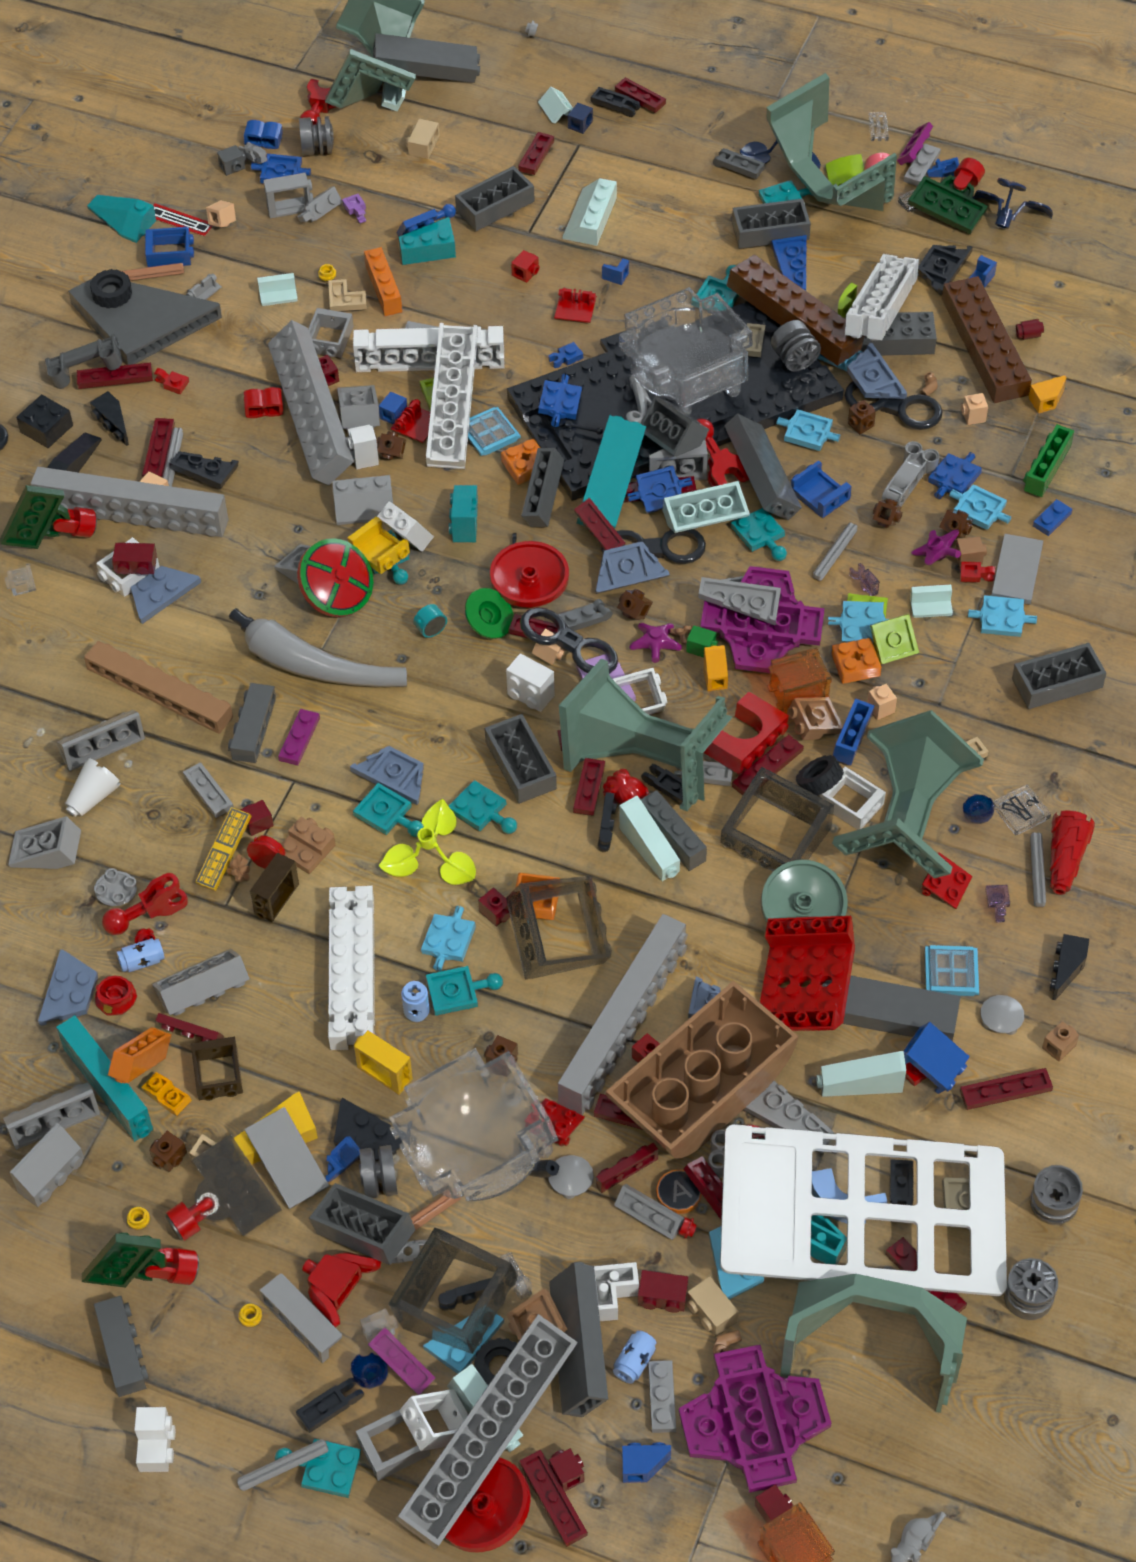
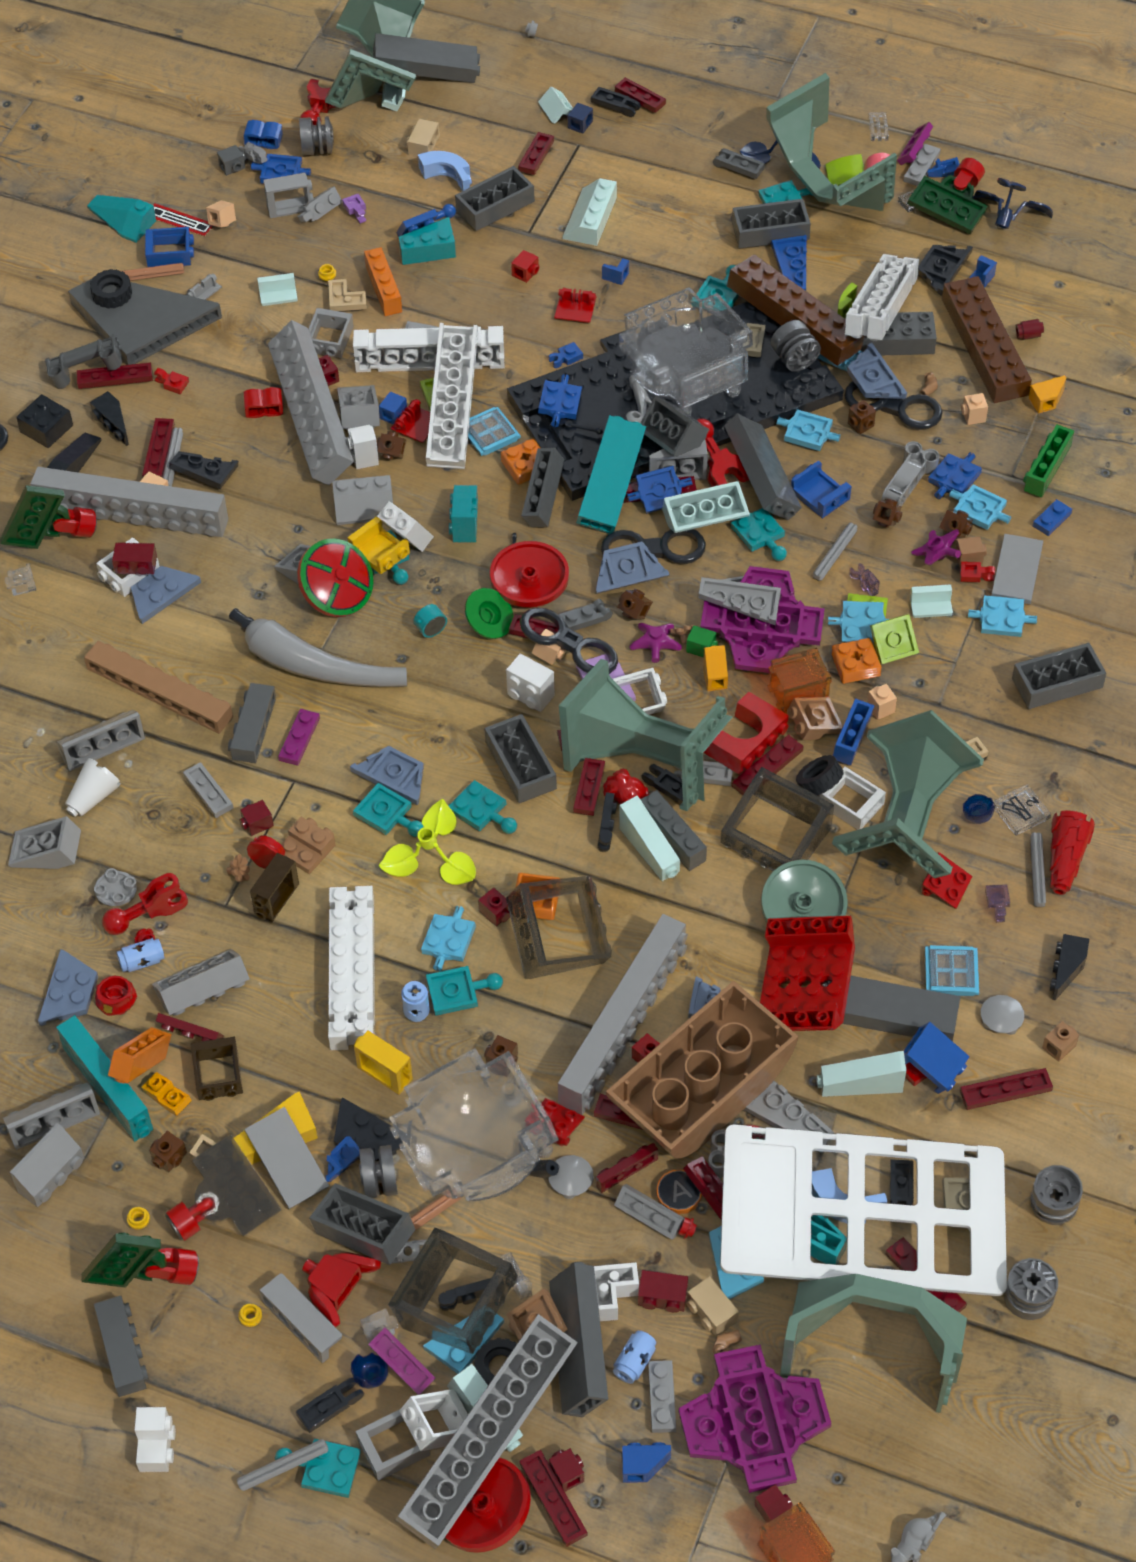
(223, 849): yellow tile -> none
(447, 164): none -> light blue arch
(598, 525): dark red plate -> none

